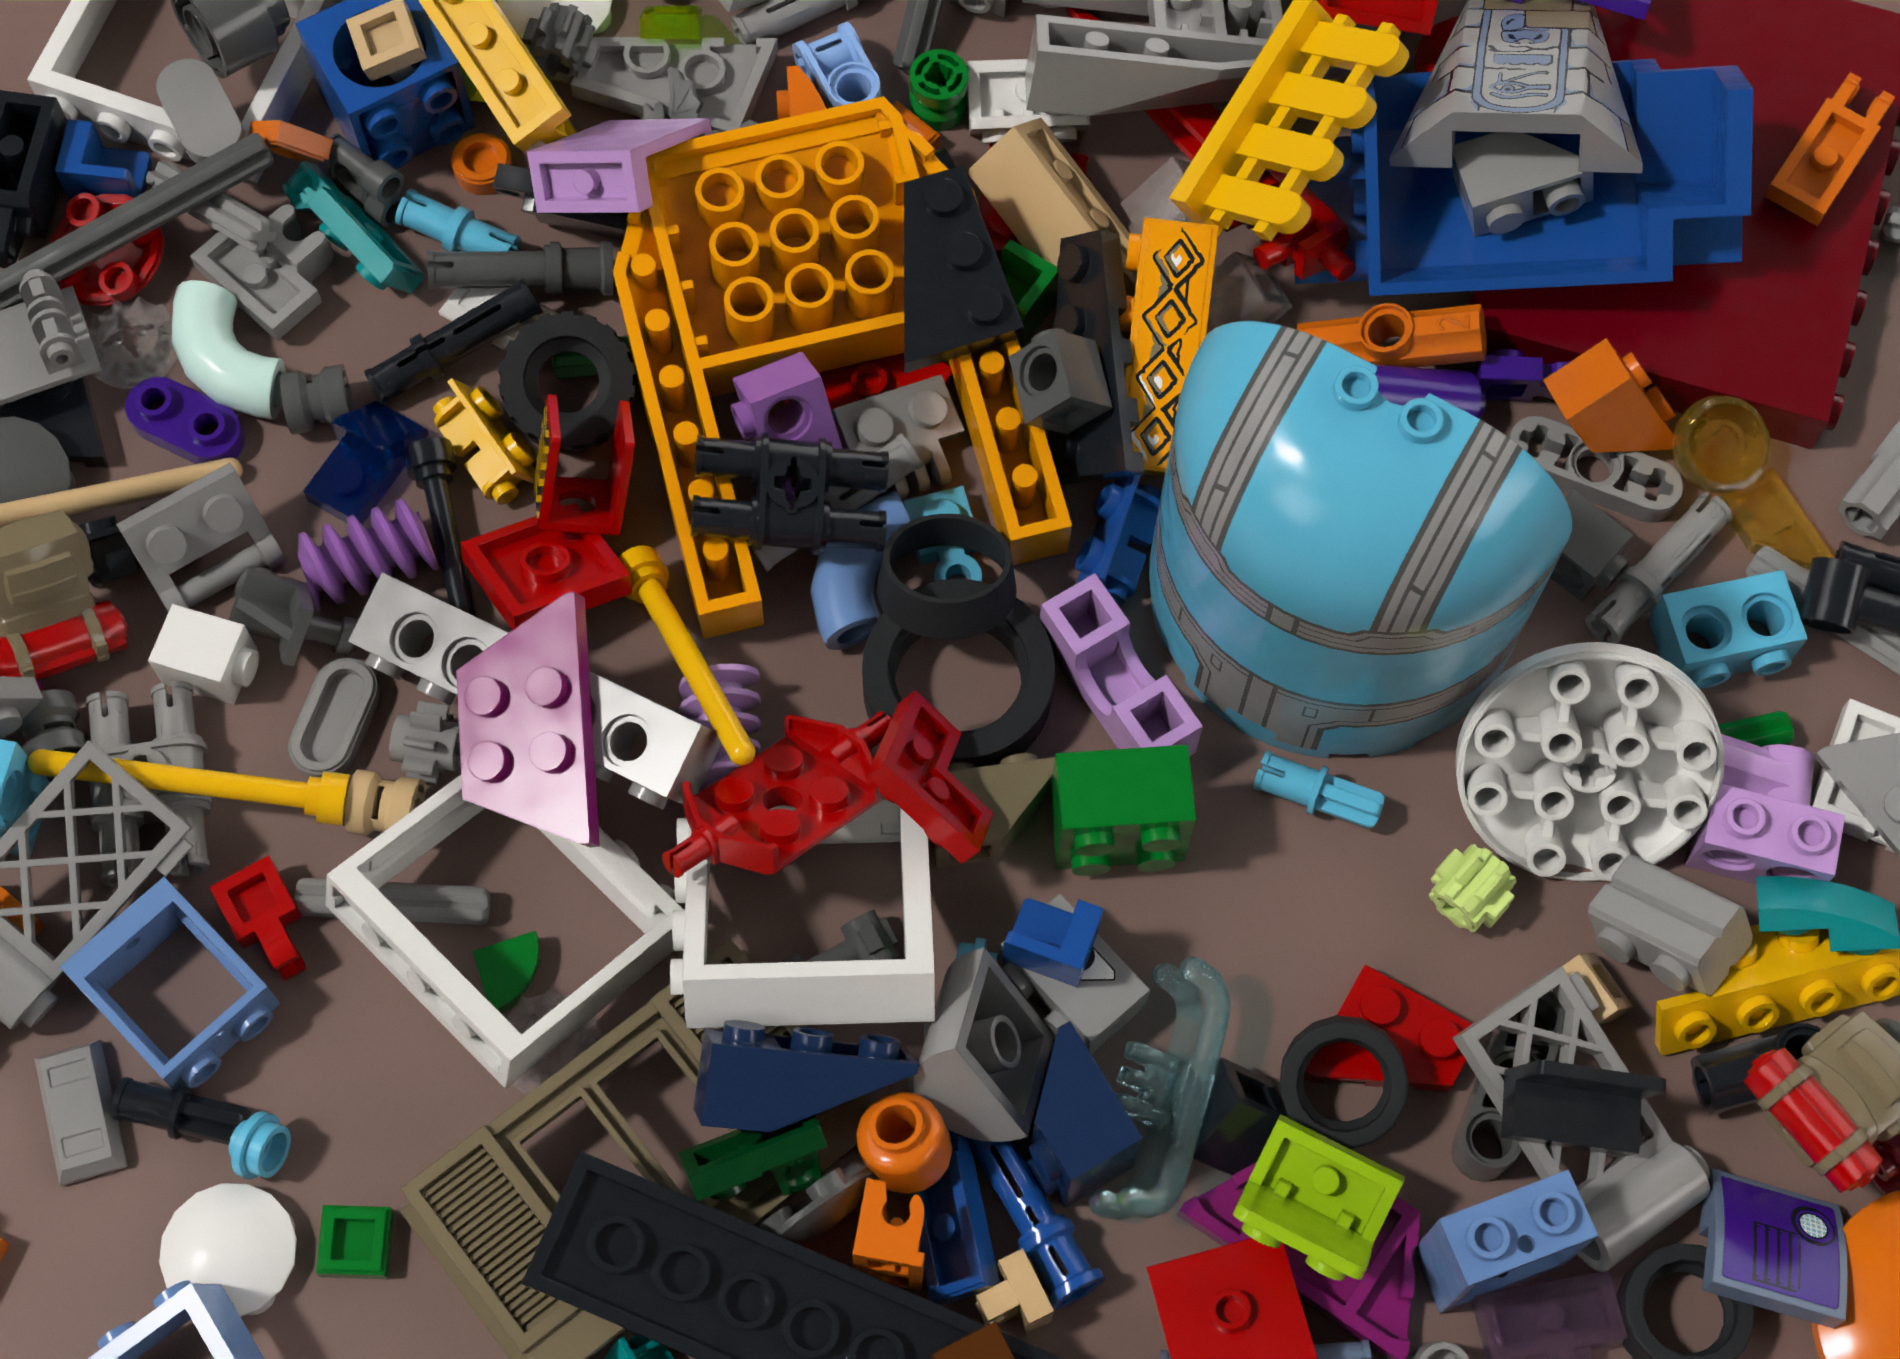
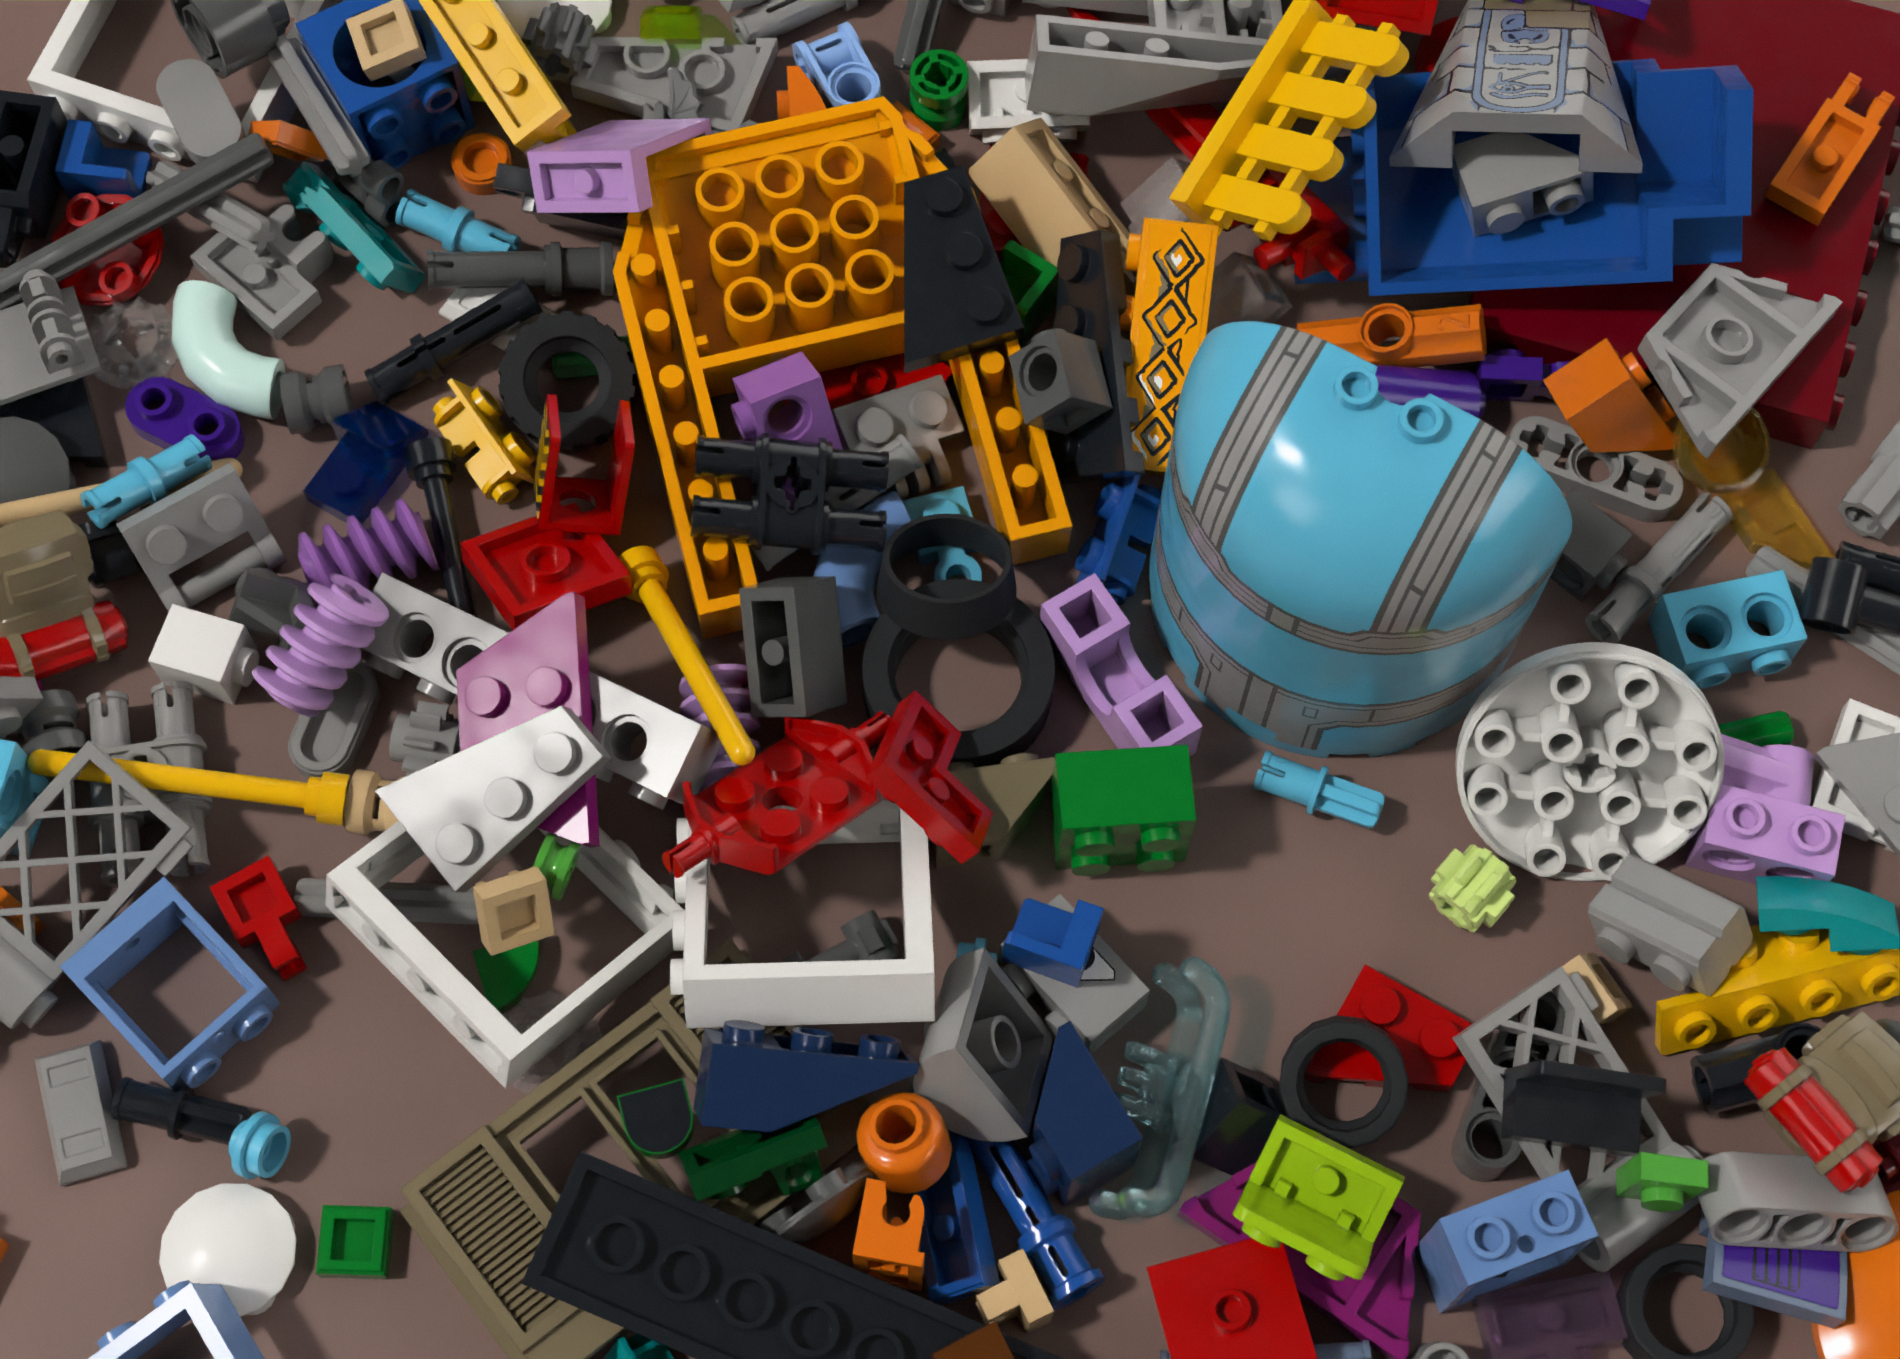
(146, 481): none -> medium azure pin
(318, 107): none -> light grey axle
(323, 646): none -> lavender piece
(494, 794): none -> wing
(513, 910): none -> tan tile
(557, 864): none -> bright green bush
(658, 1119): none -> black tile
(793, 646): none -> dark grey brick
(1661, 1180): none -> bright green plate
(1728, 347): none -> light grey wing
(1789, 1206): none -> light grey beam

